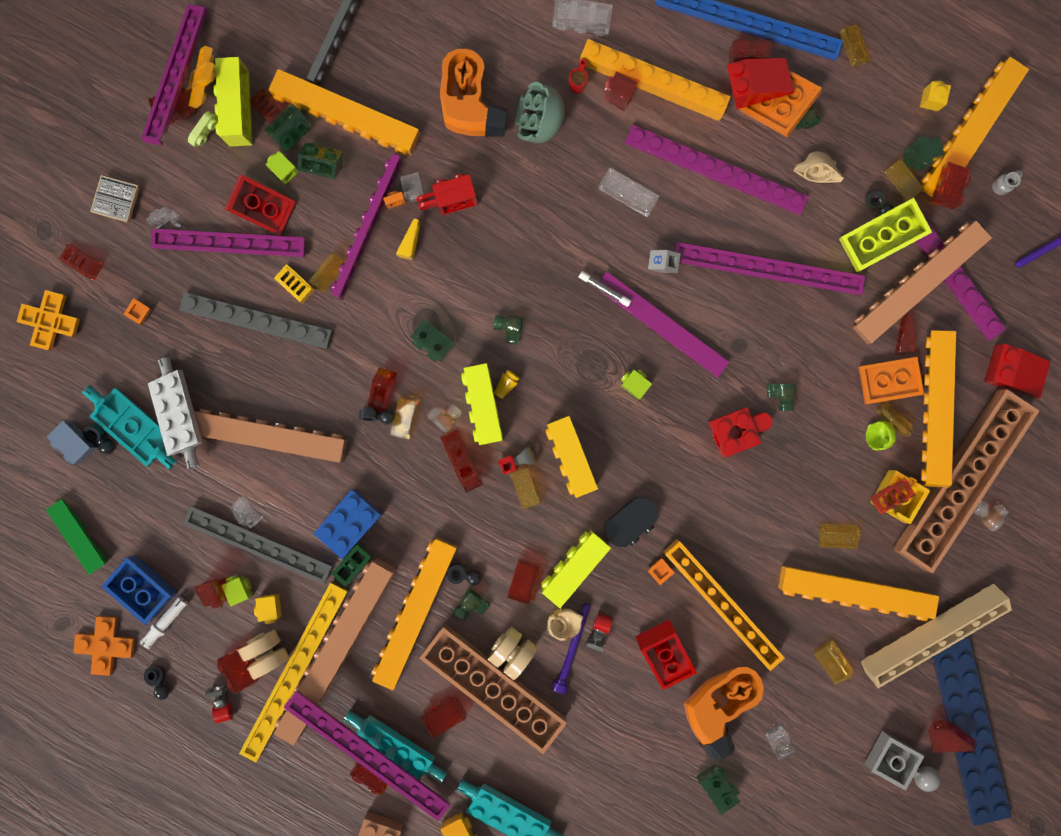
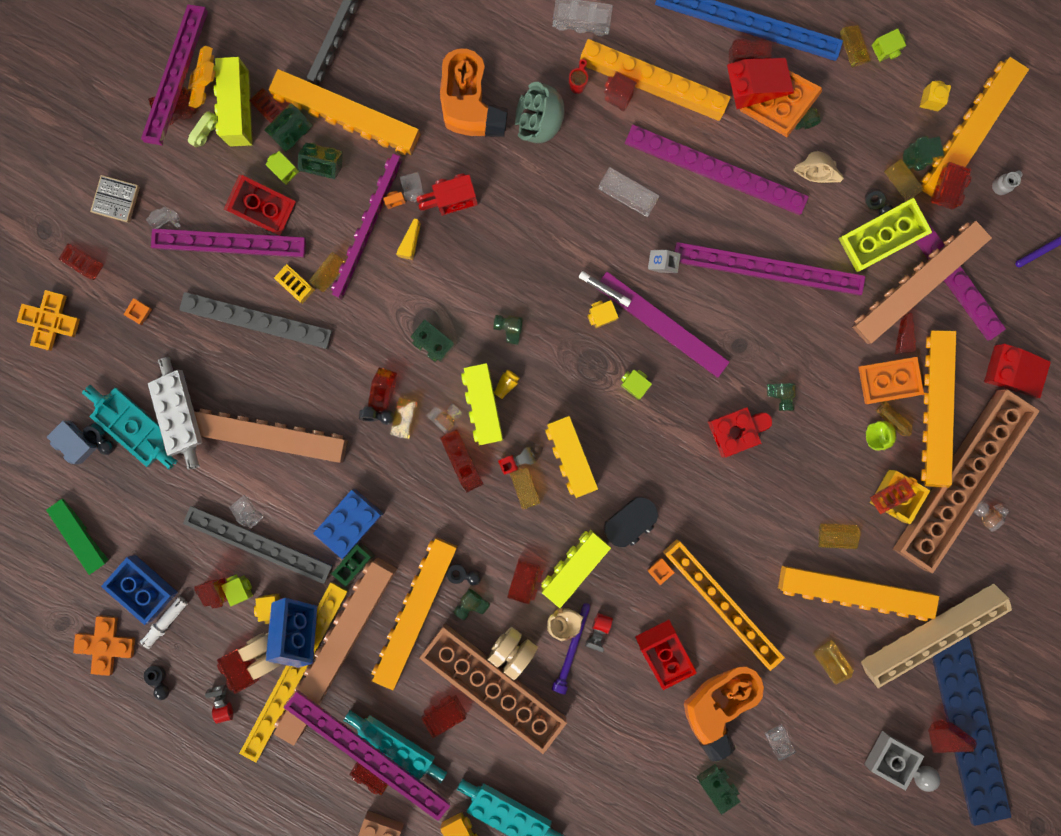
(291, 633): none -> blue brick
(602, 314): none -> yellow brick
(889, 45): none -> lime brick

